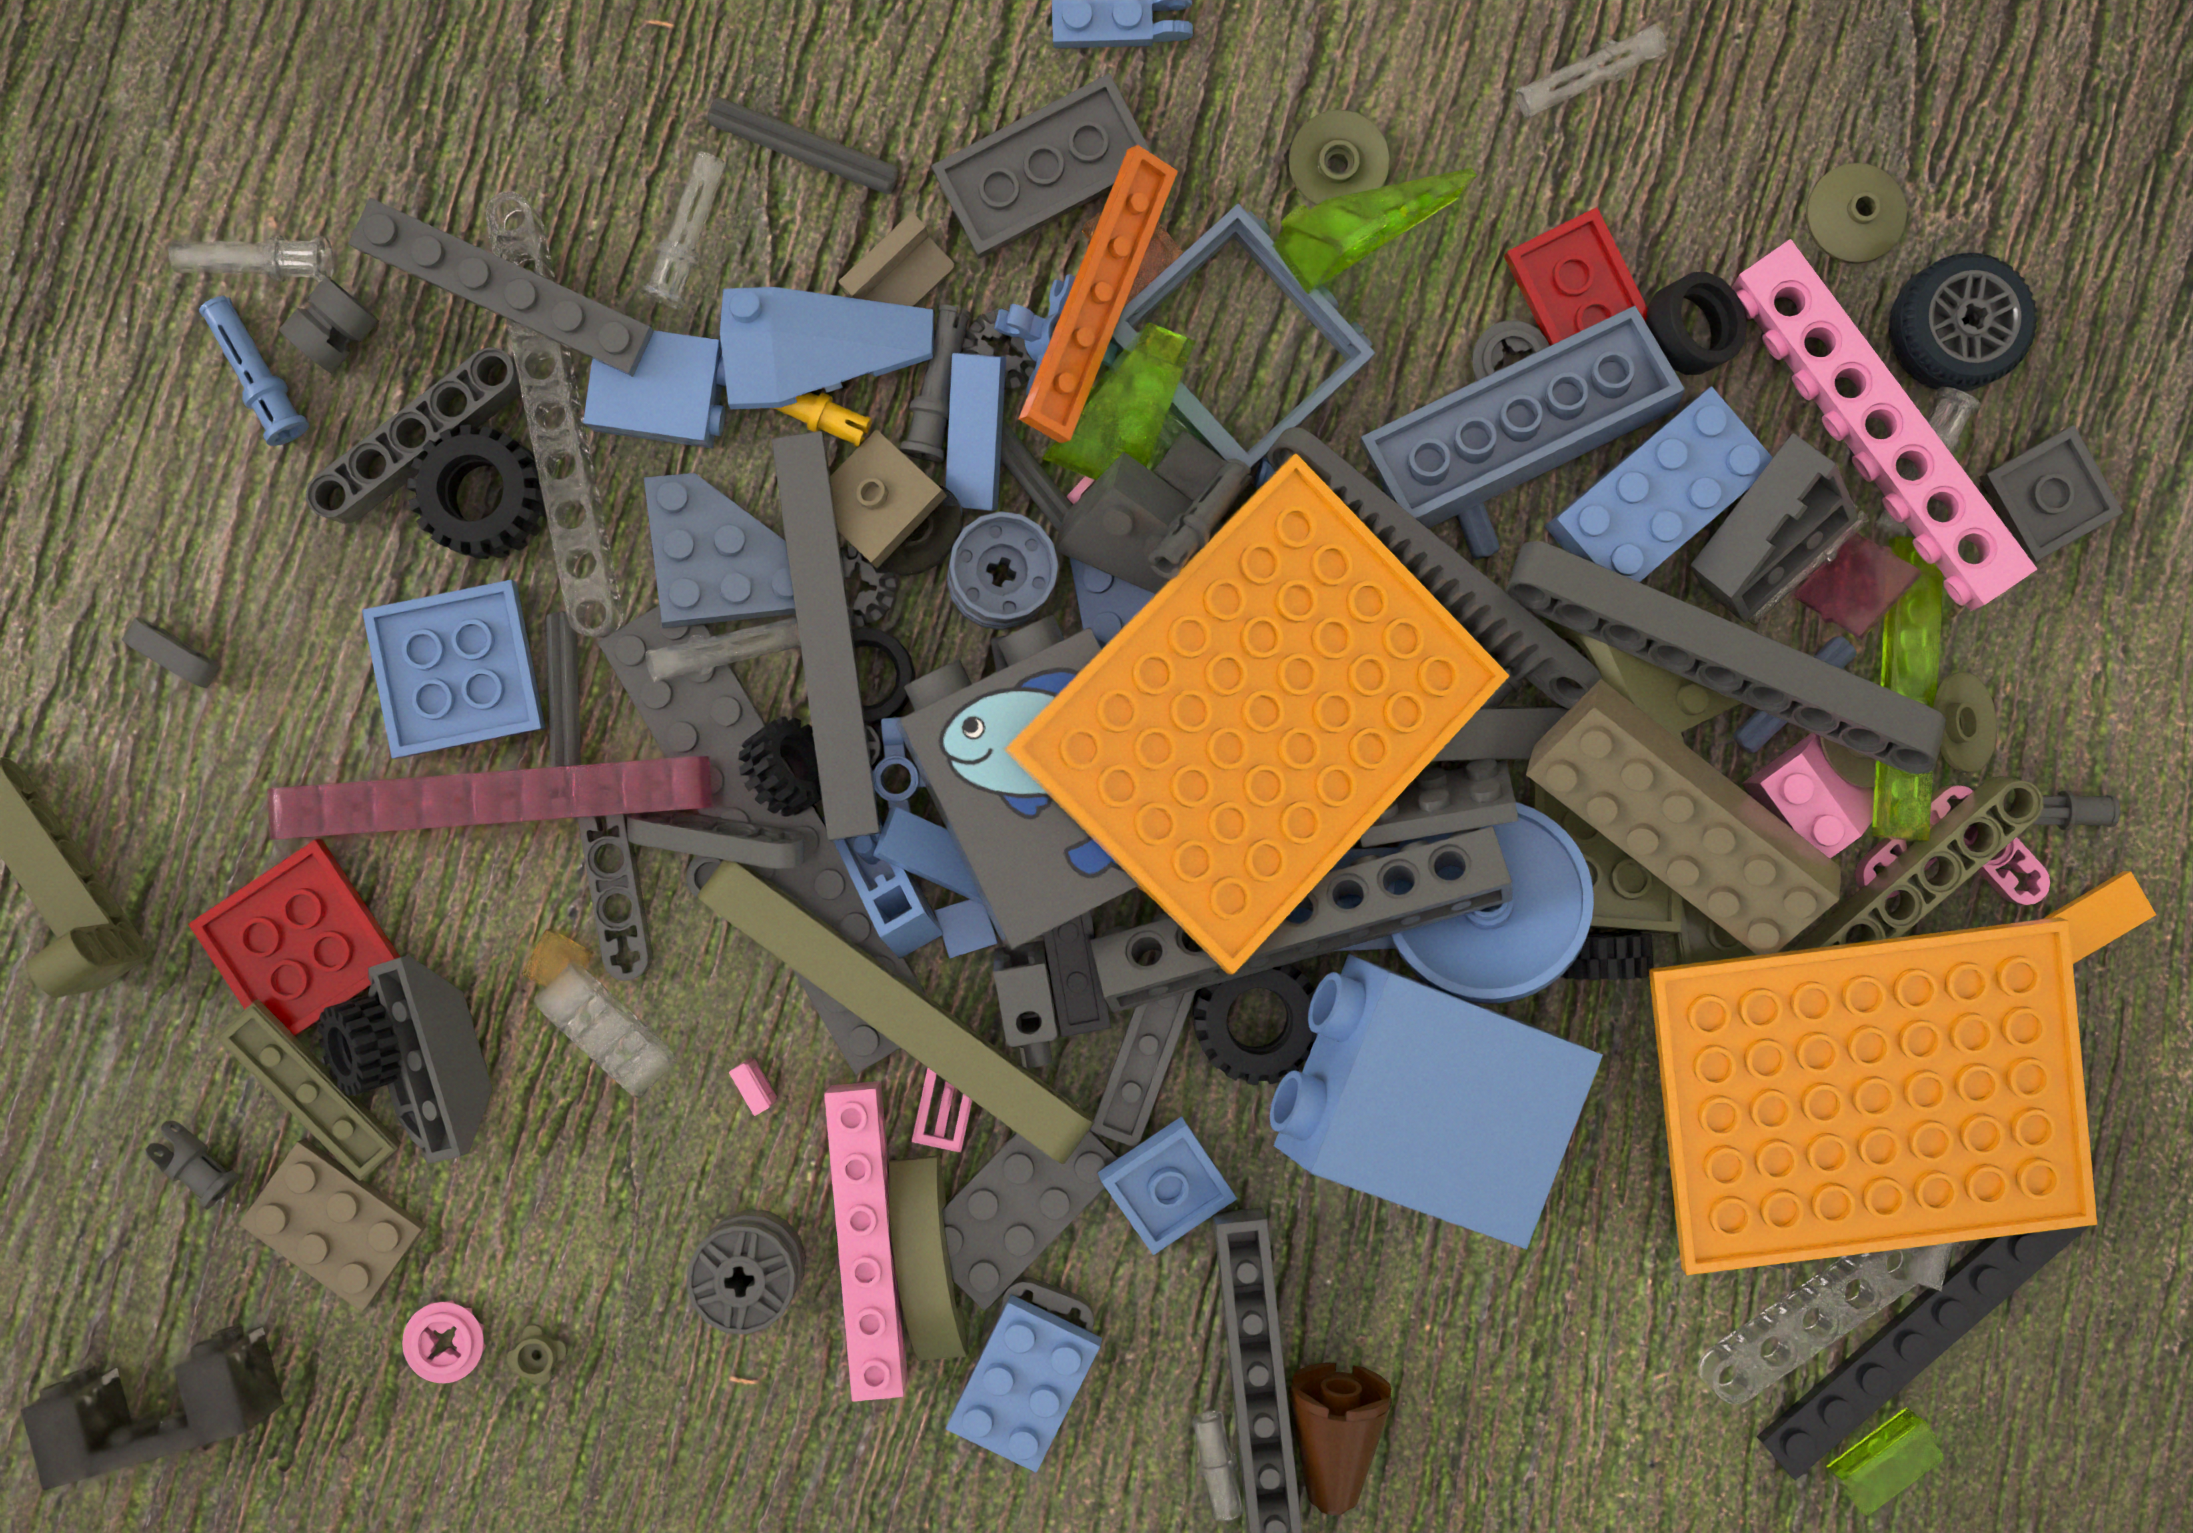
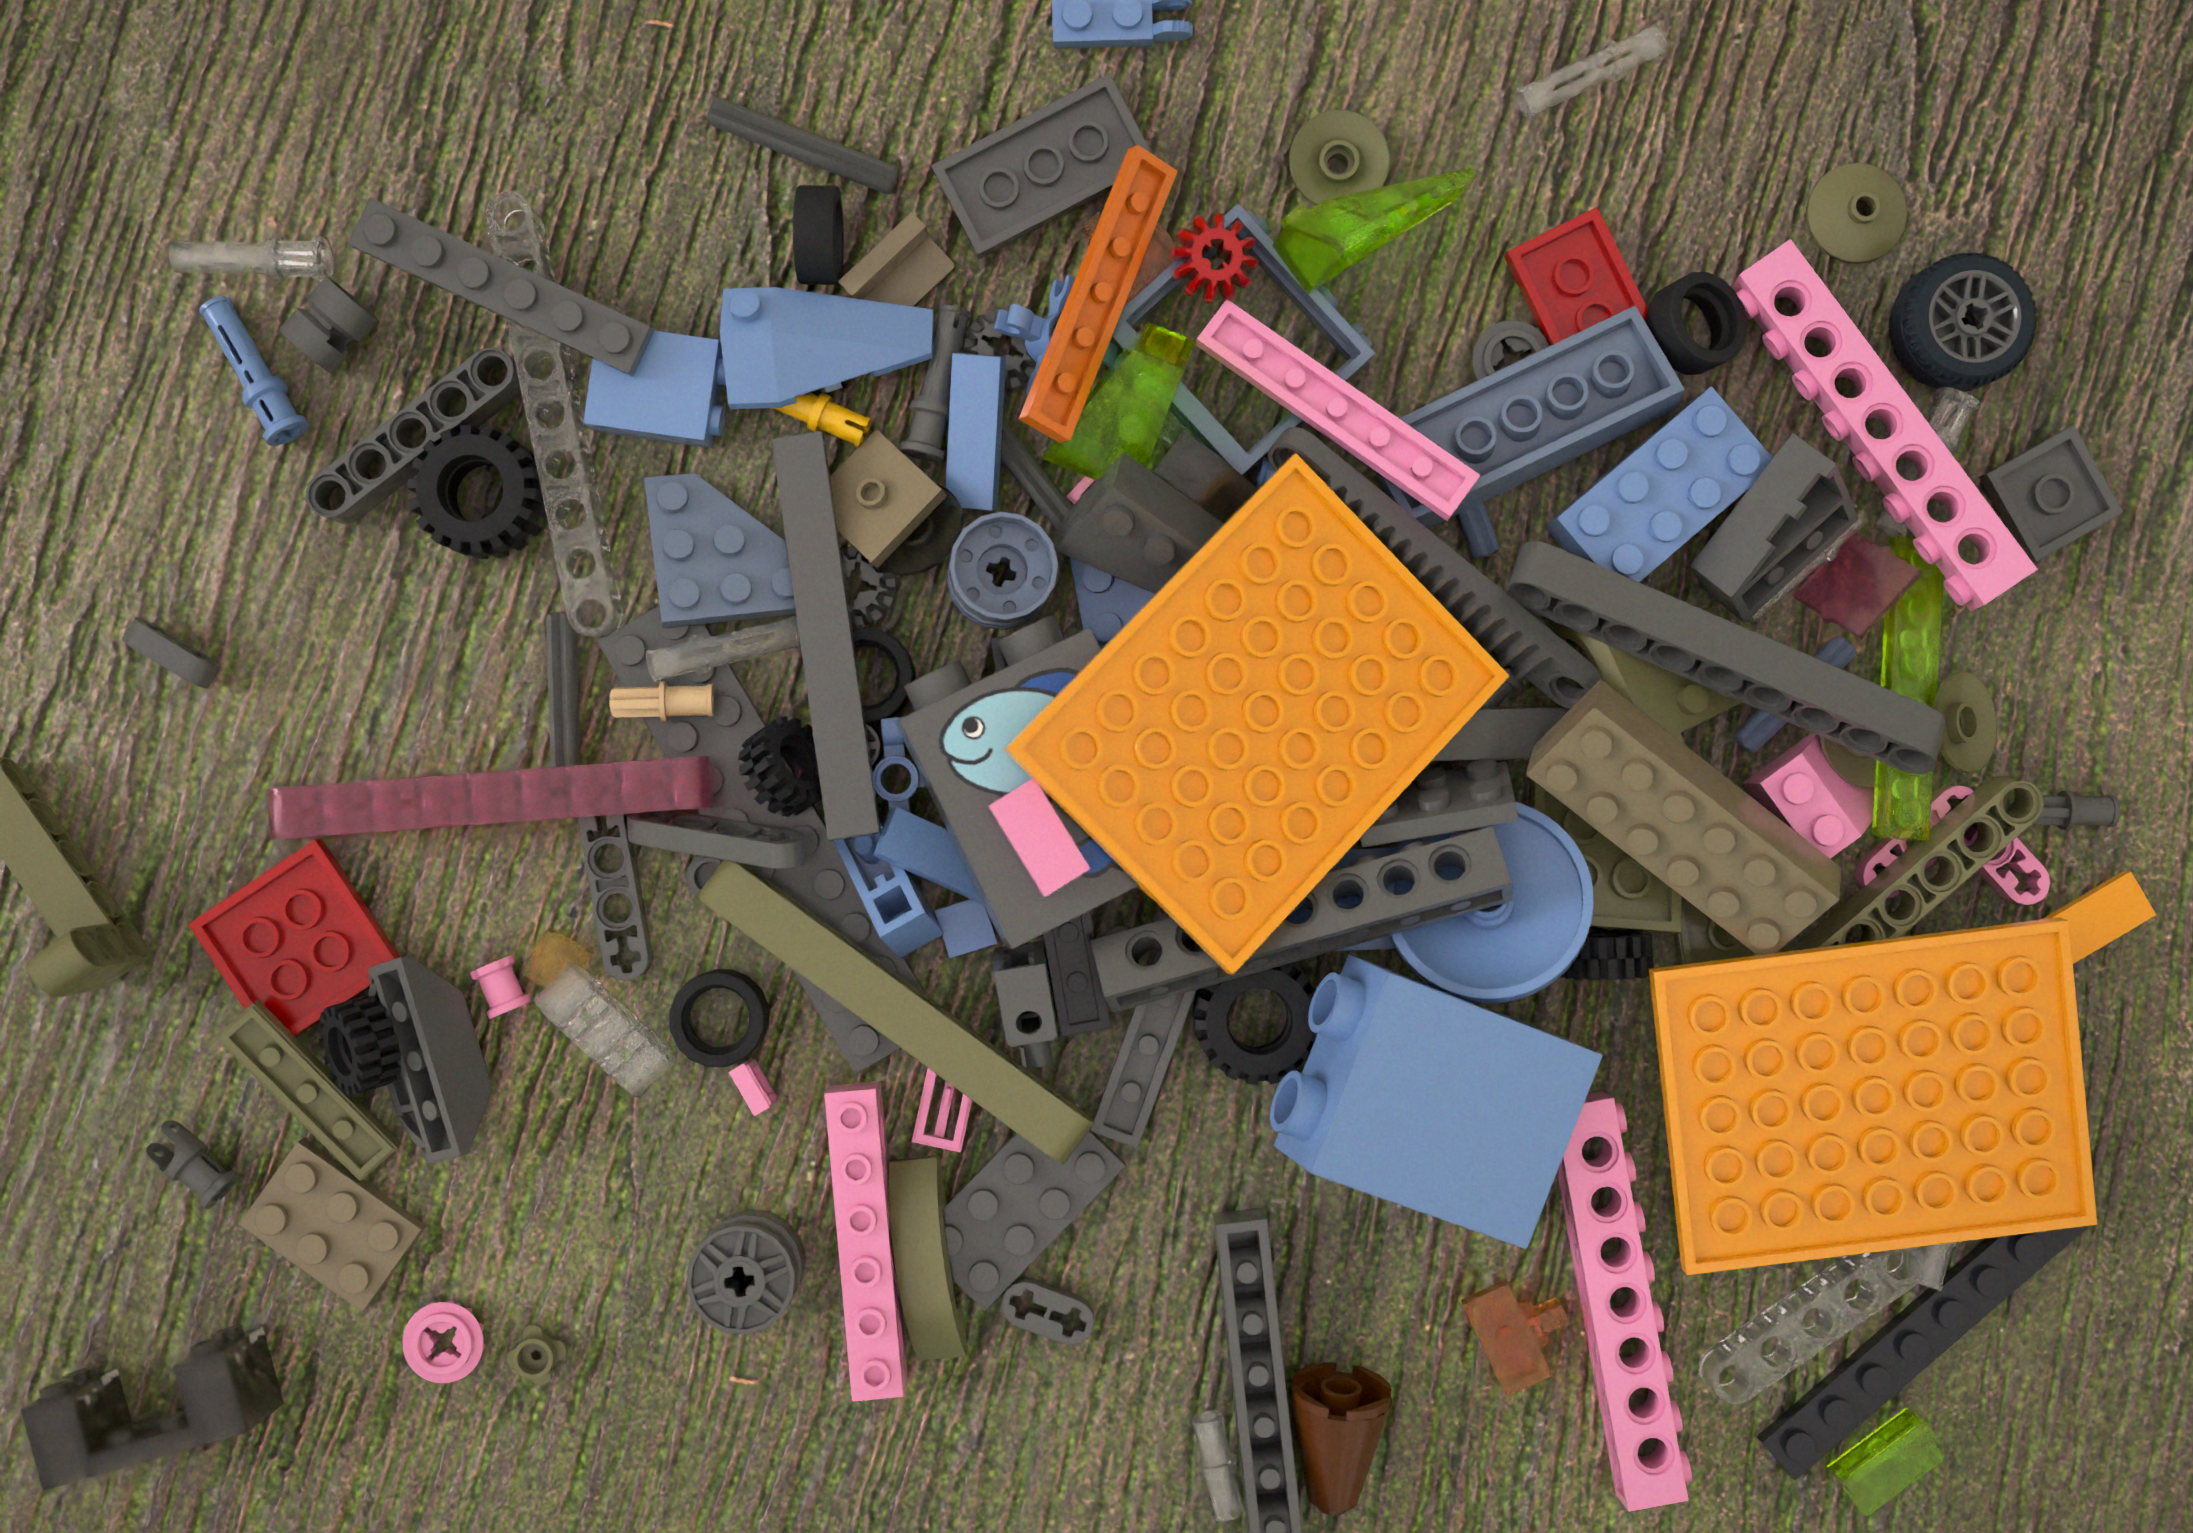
(453, 669): medium blue plate -> none
(500, 986): none -> bright pink bush
(662, 701): none -> tan axle
(682, 1030): none -> black tyre
(683, 257): clear pin -> none
(818, 235): none -> black tyre
(1023, 1383): medium blue plate -> none
(1038, 837): none -> bright pink tile
(1167, 1185): medium blue plate -> none
(1192, 529): dark grey pin -> none
(1227, 248): none -> red gear
(1337, 410): none -> bright pink plate
(1514, 1333): none -> clear orange hinge
(1662, 1475): none -> bright pink brick

